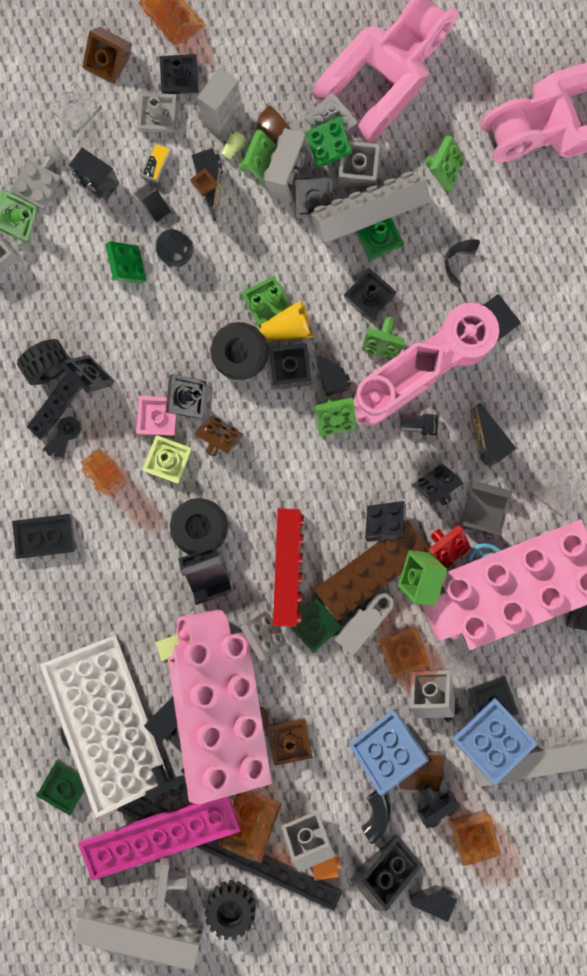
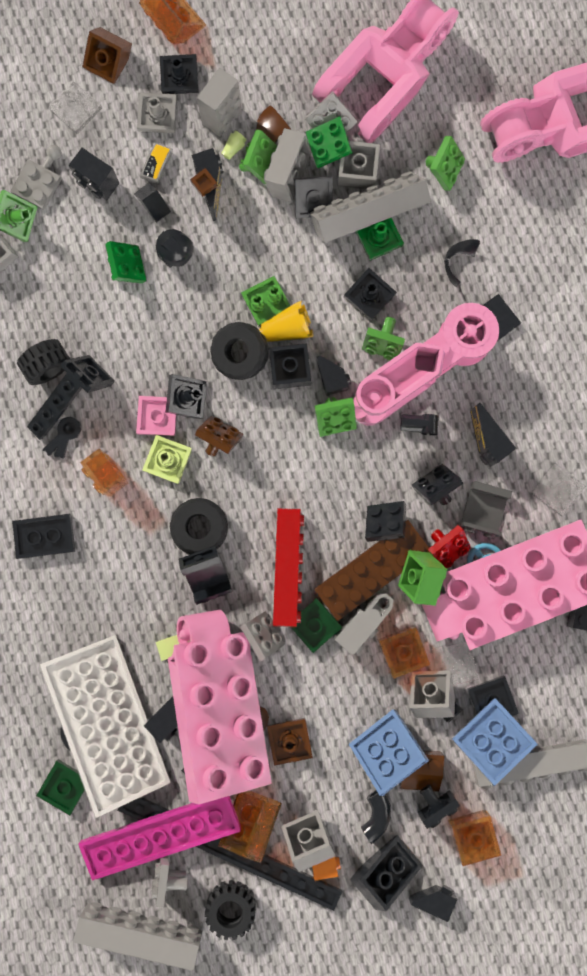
(164, 786): black plate -> none

